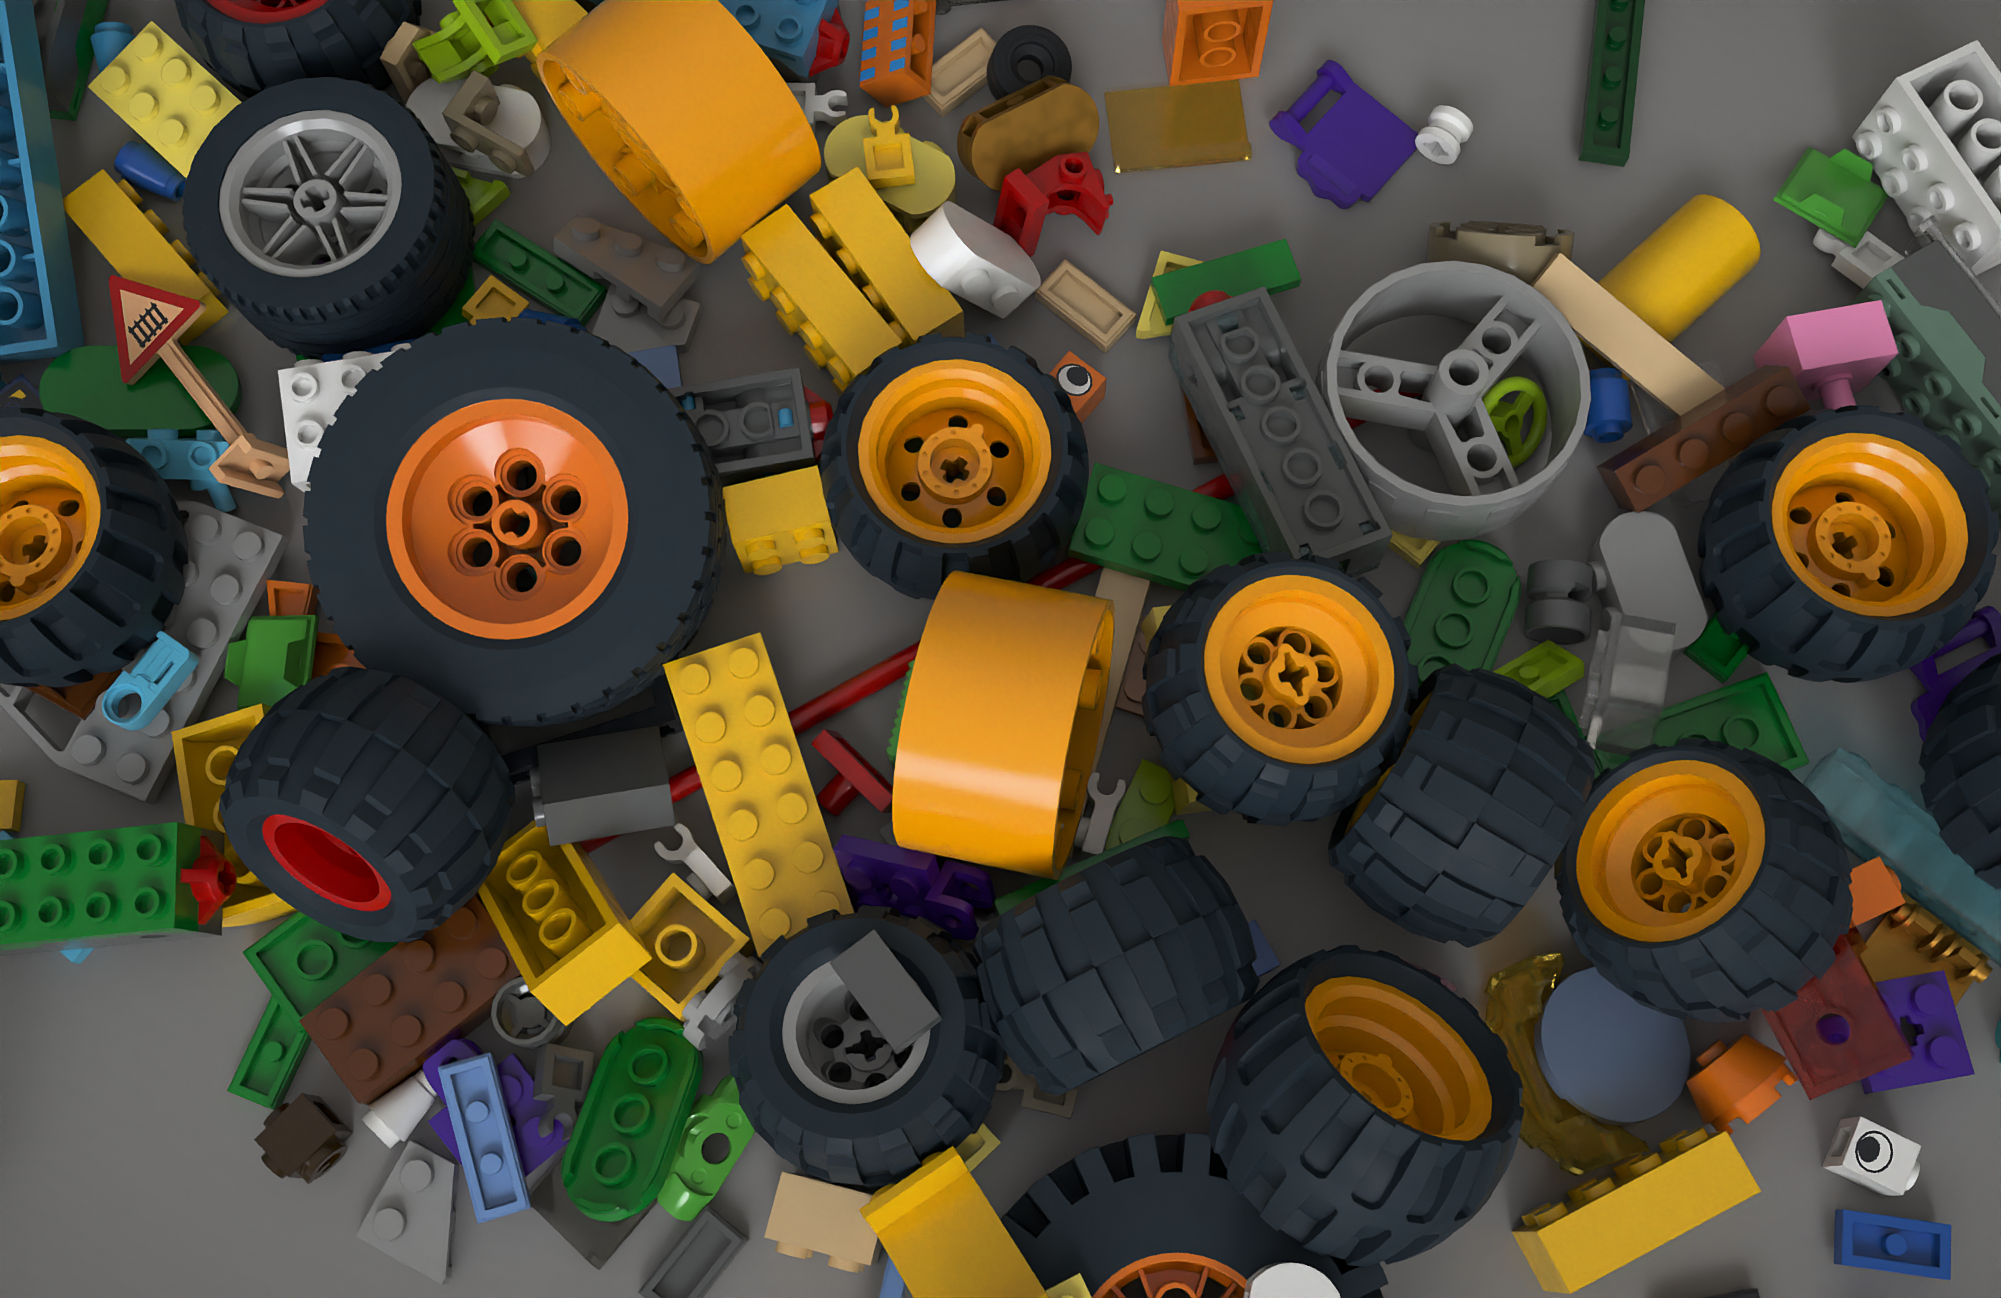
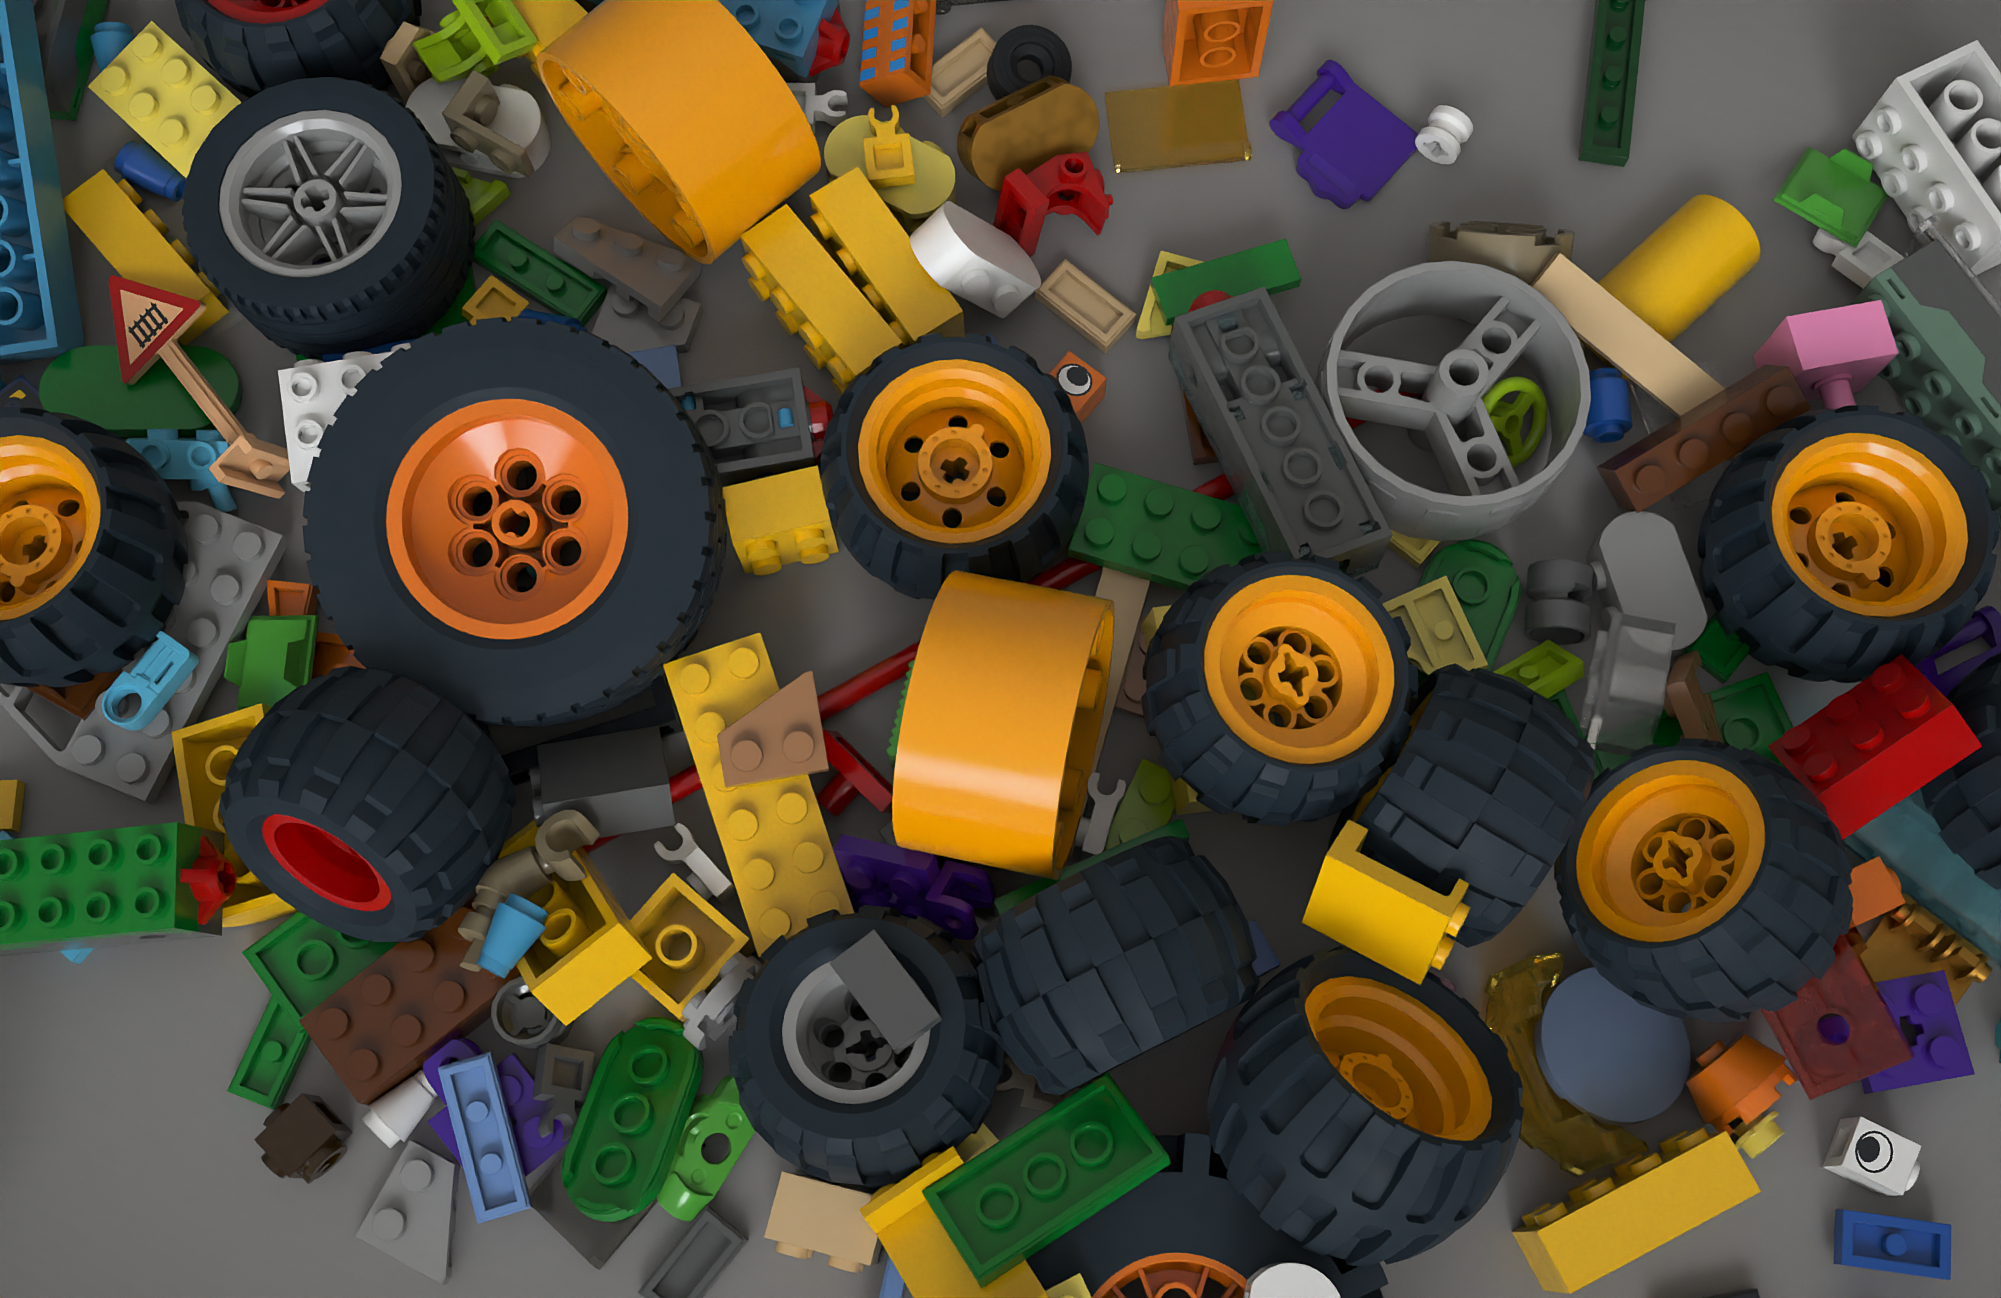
(511, 934): none -> dark azure cone
(526, 874): none -> dark tan piece
(776, 738): none -> medium nougat wing
(1045, 1179): none -> green tile
(1383, 910): none -> yellow panel
(1437, 628): none -> light yellow wing
(1687, 703): none -> medium nougat wing
(1758, 1134): none -> light yellow plate
(1876, 744): none -> red brick

